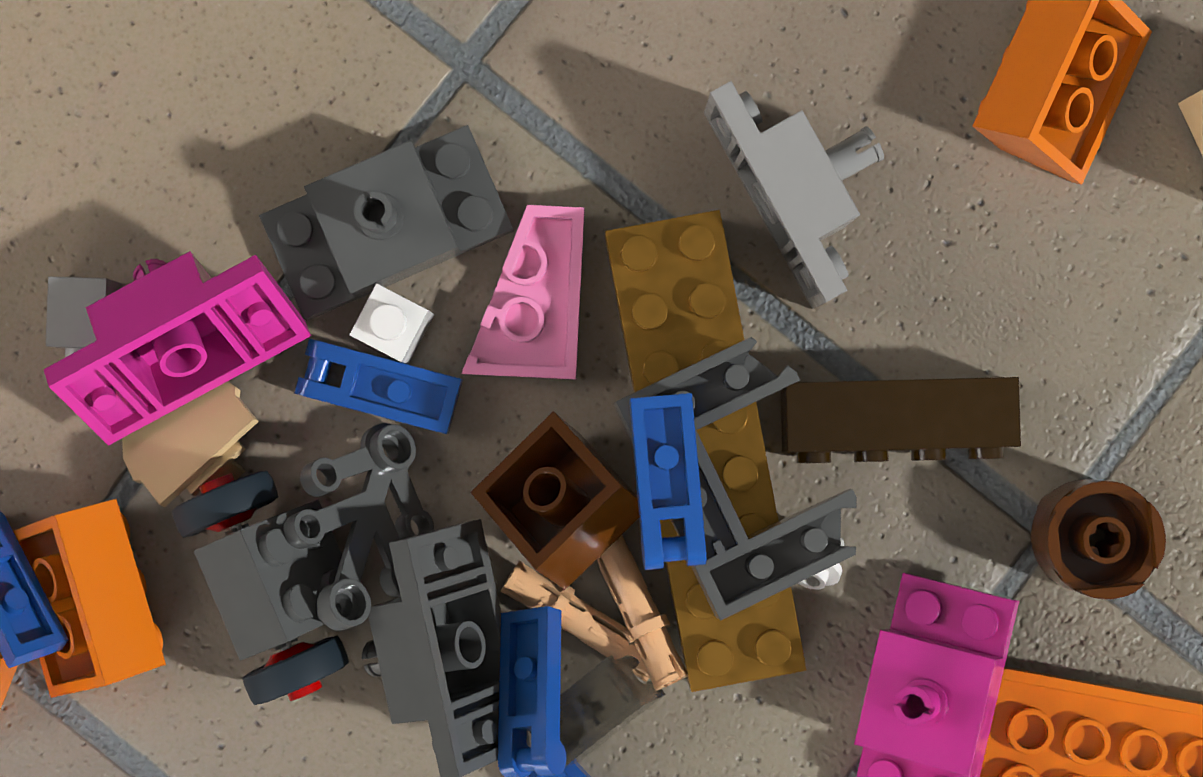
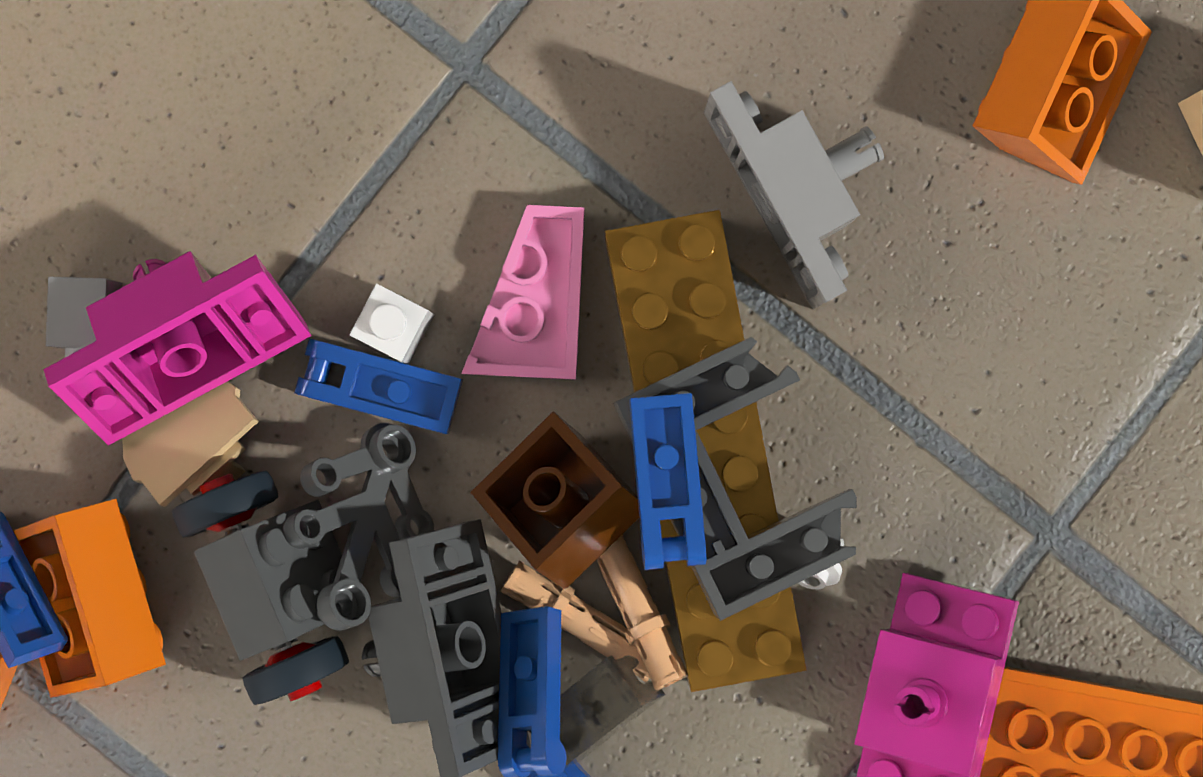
(385, 221): dark grey brick -> none
(901, 416): dark brown brick -> none
(1117, 564): reddish brown brick -> none

